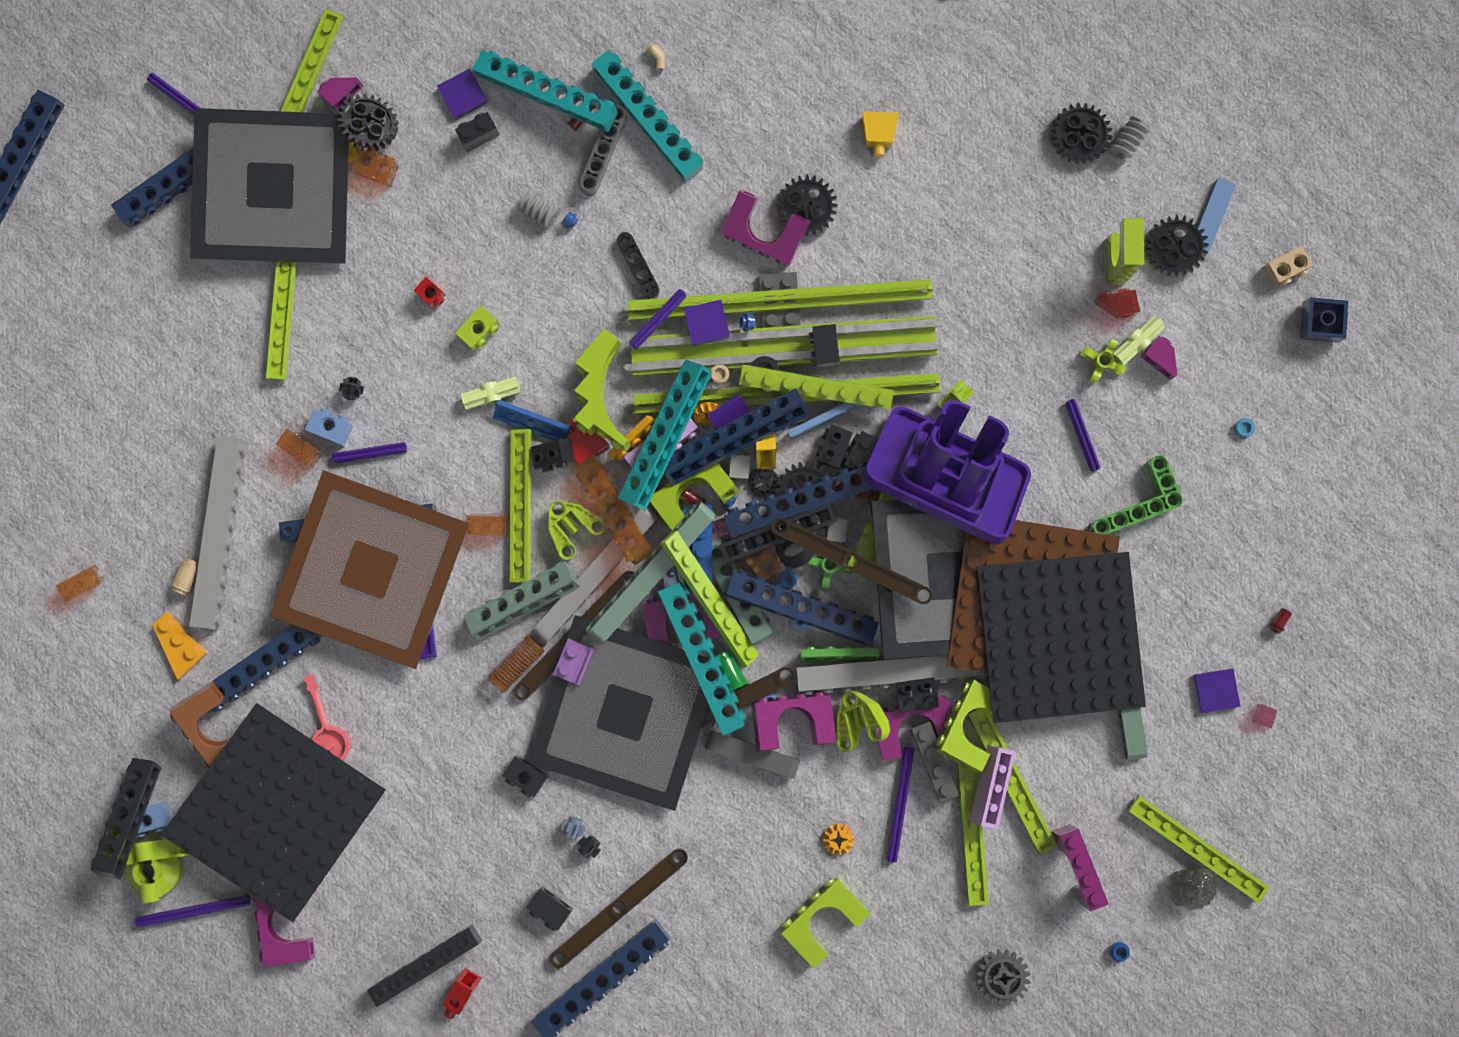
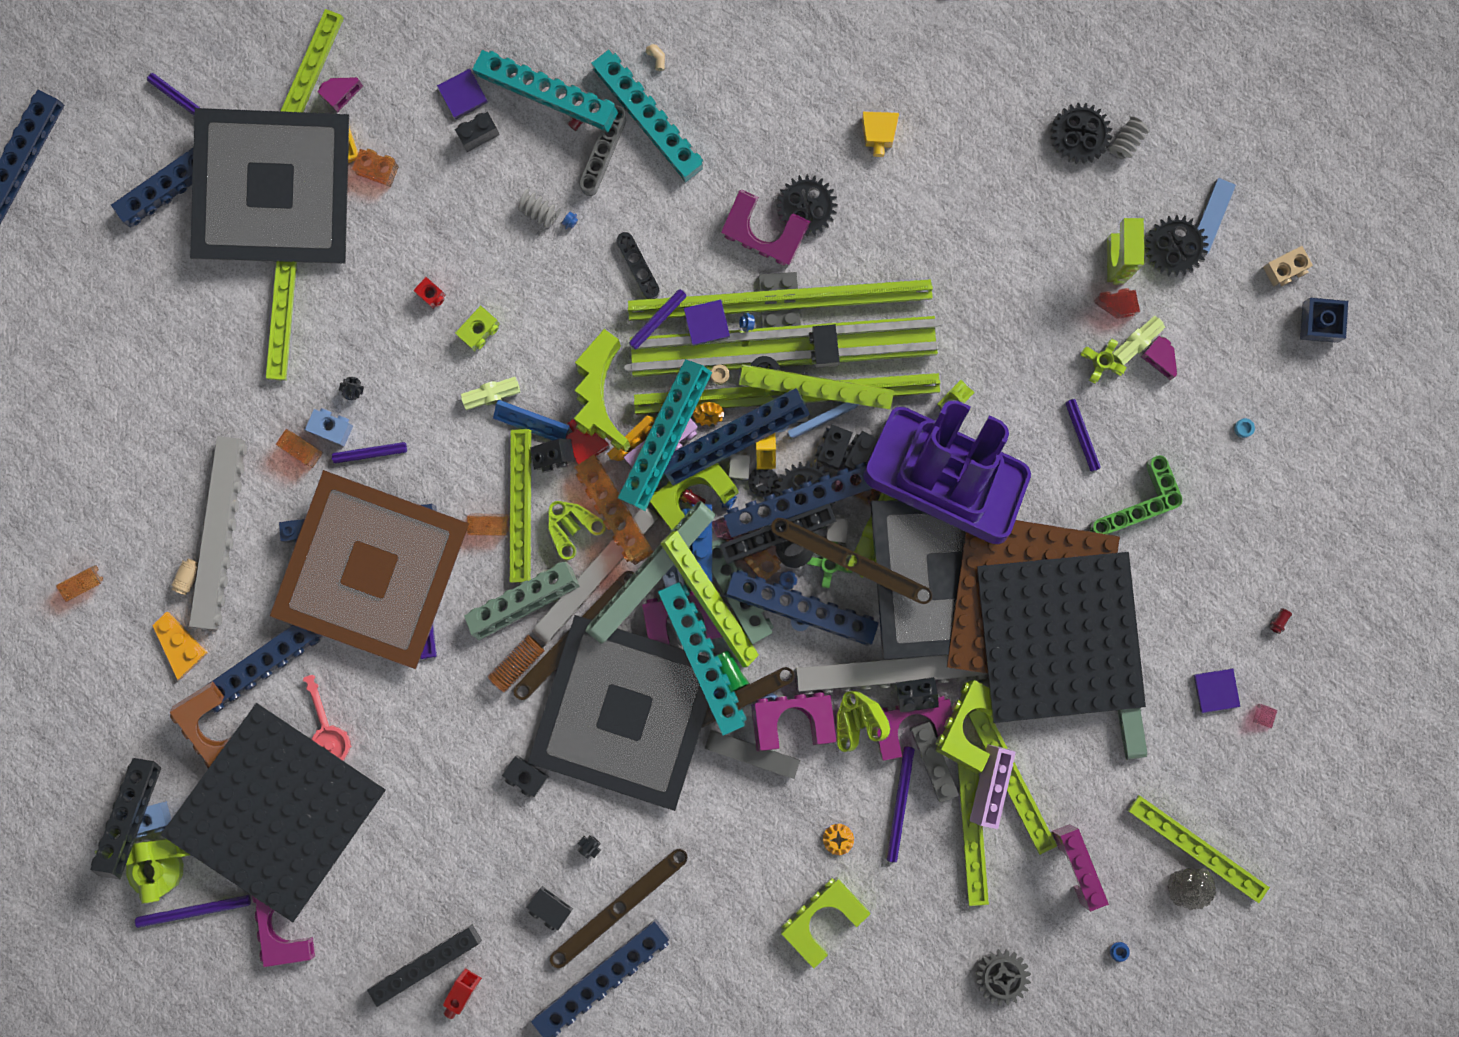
(367, 122): black gear -> none
(572, 827): sand blue gear -> none
(574, 661): medium lavender plate -> none
(728, 411): dark purple tile -> none
(846, 654): bright green plate -> none

